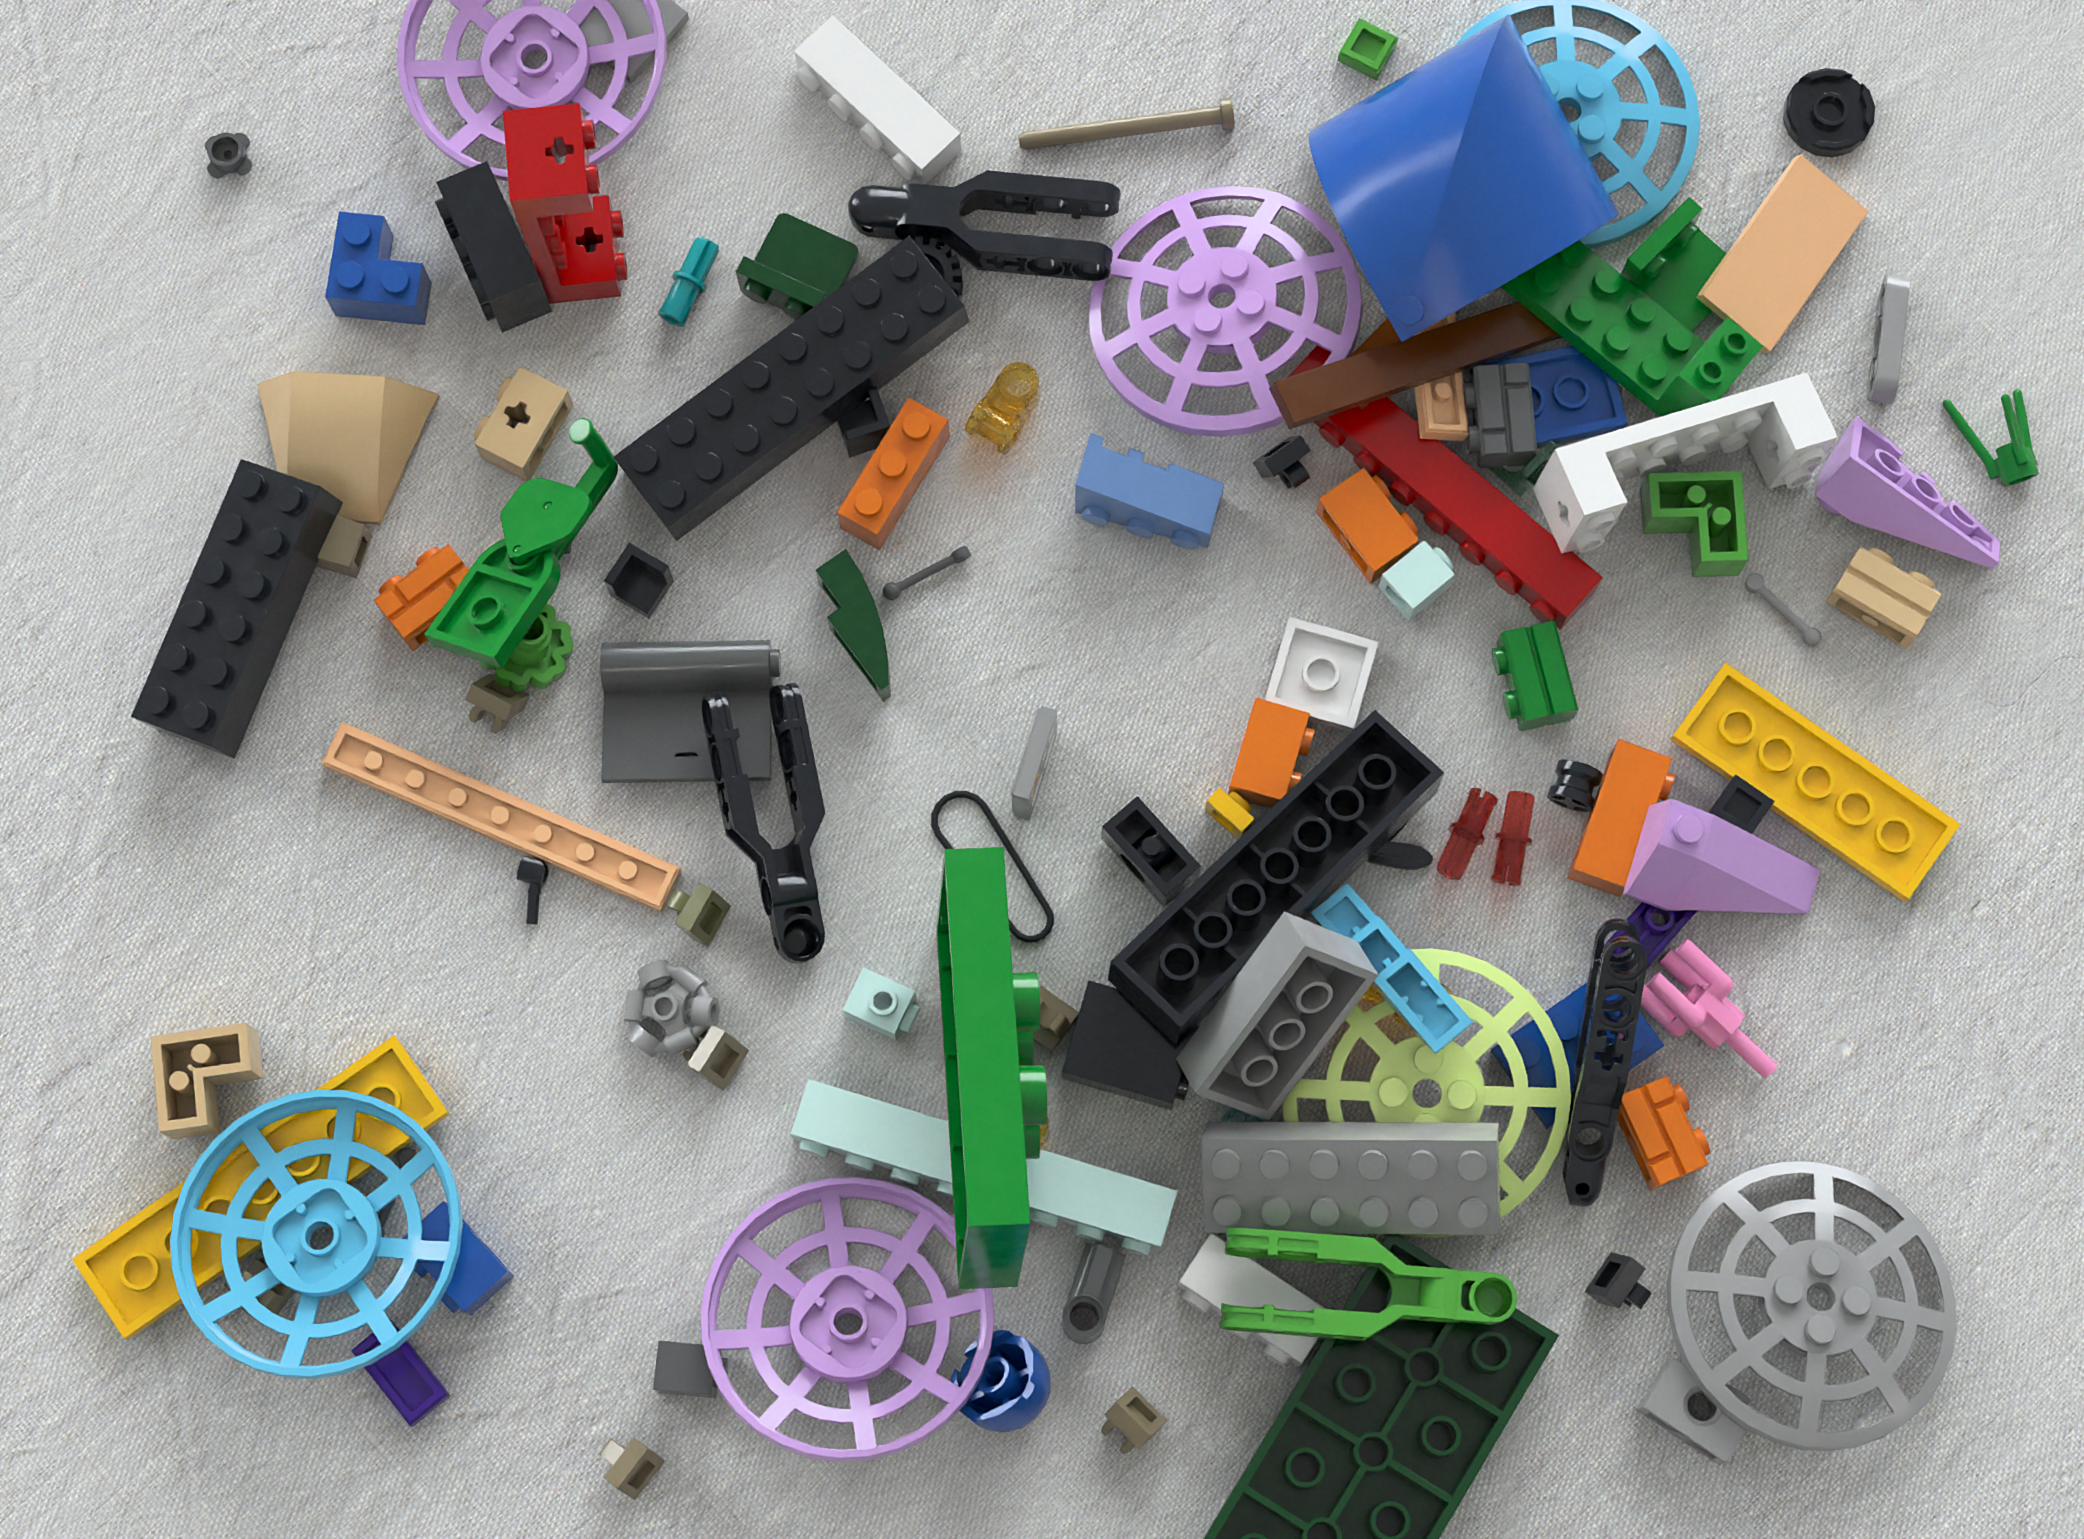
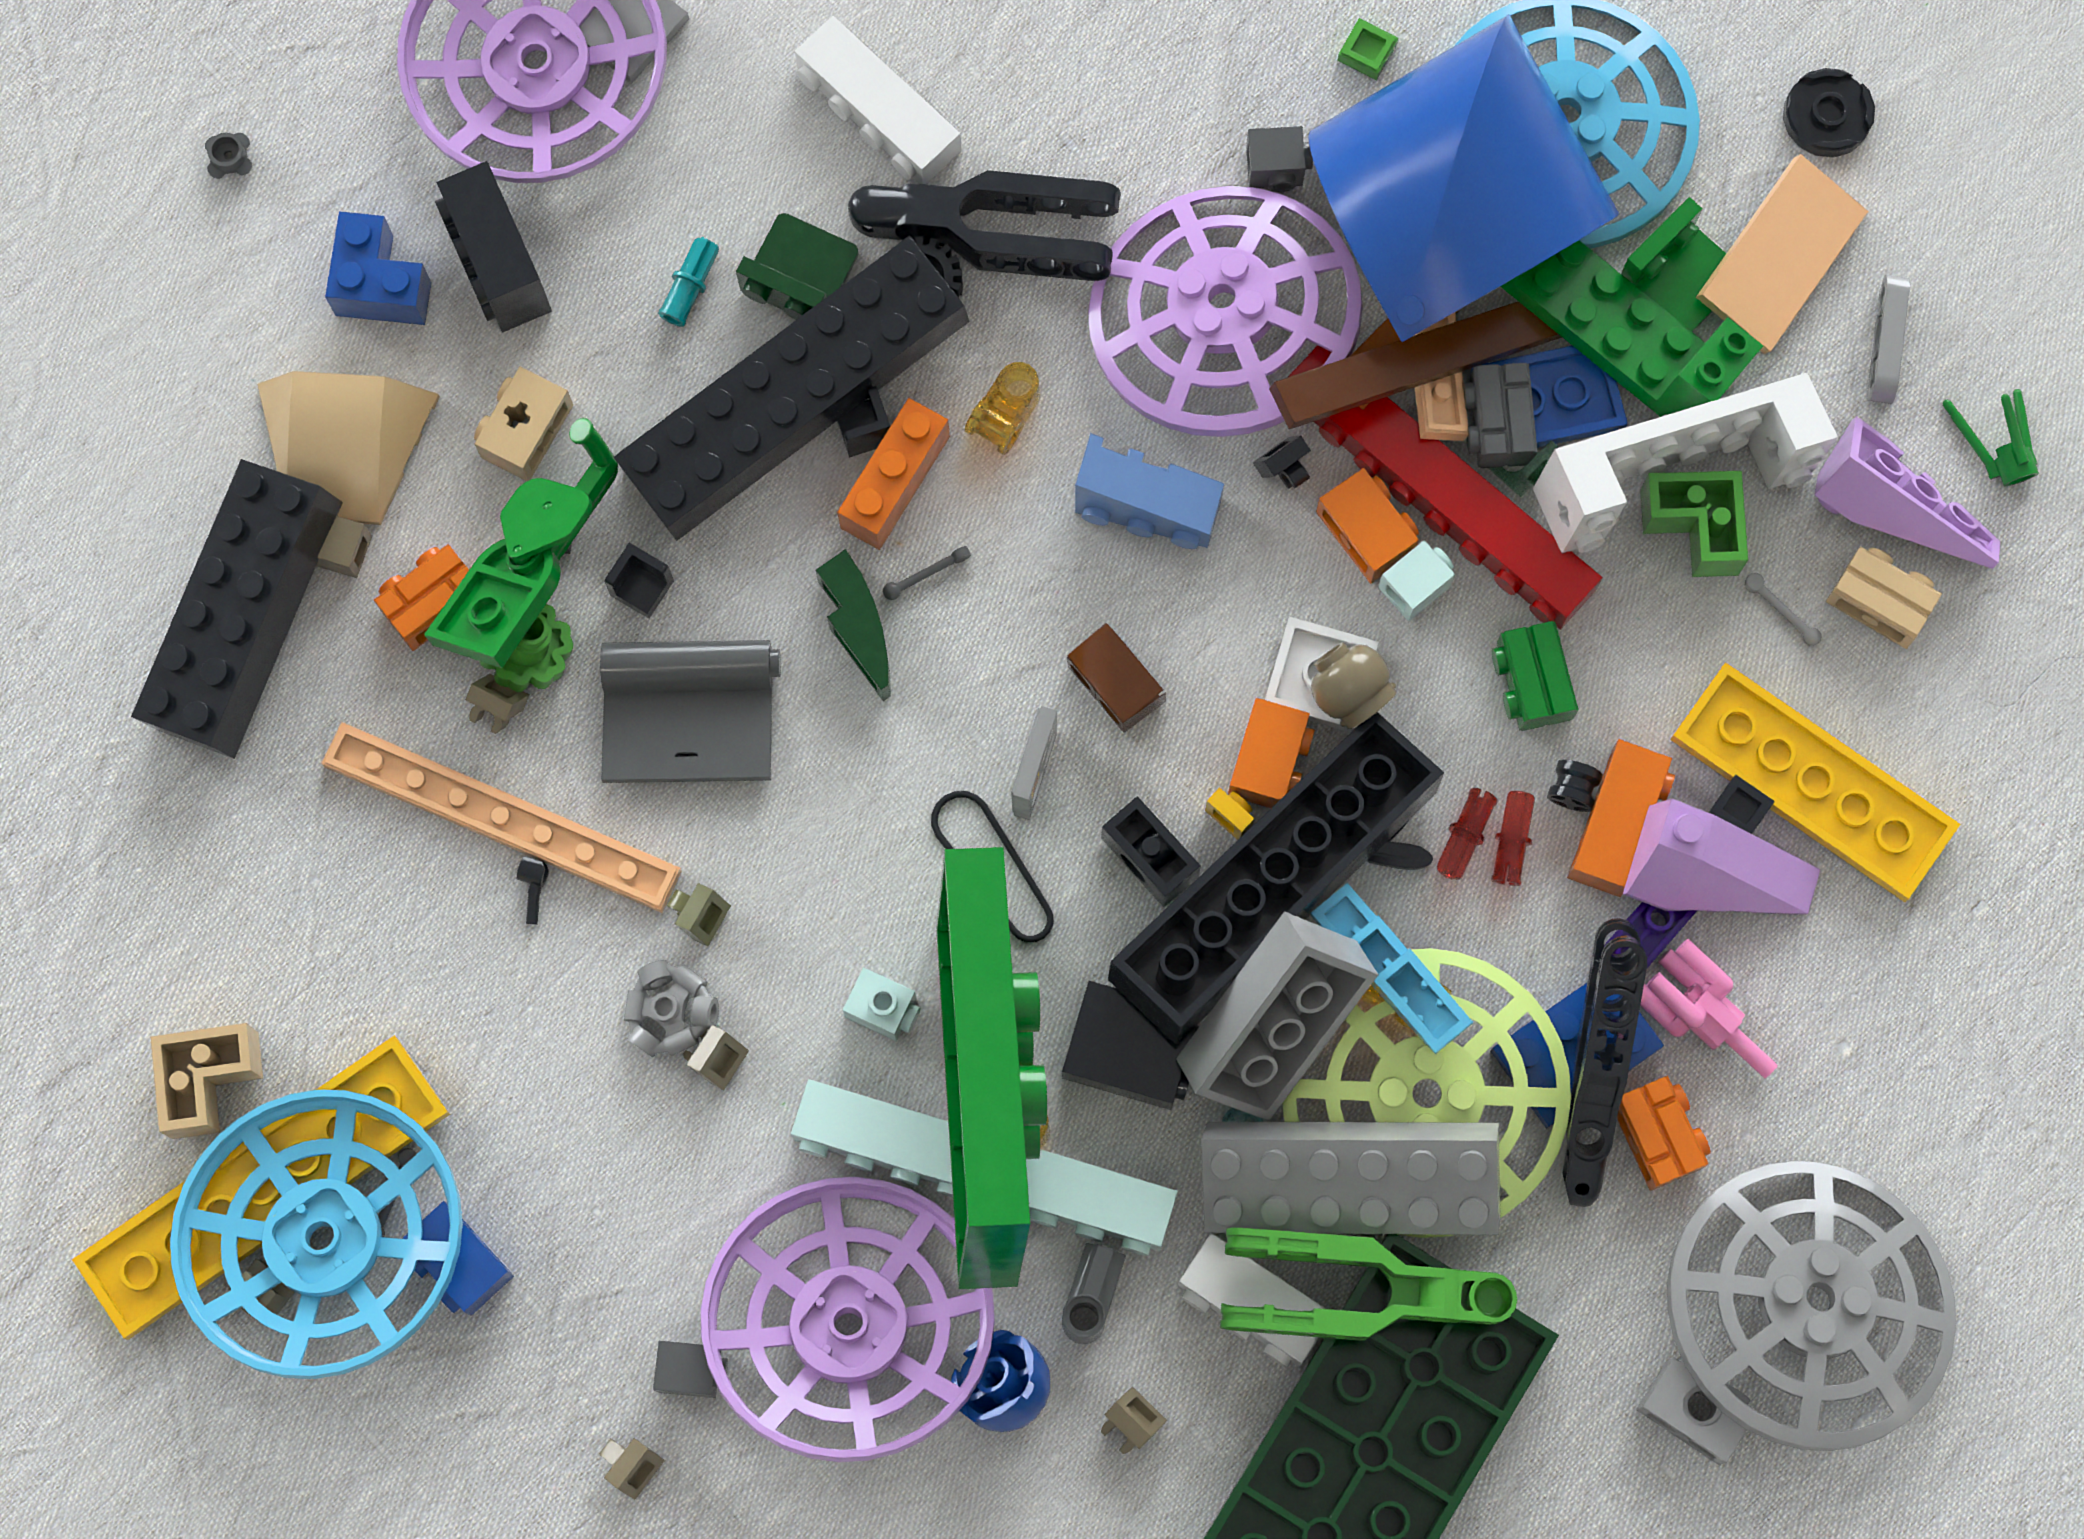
(405, 1379): dark purple tile -> none
(557, 203): red plate -> none
(785, 873): black piece -> none
(1055, 1020): dark tan tile -> none
(1115, 678): none -> reddish brown piece
(1130, 126): dark tan bar -> none
(1277, 158): none -> dark grey brick
(1352, 684): none -> dark tan piece
(1618, 1283): black tile -> none

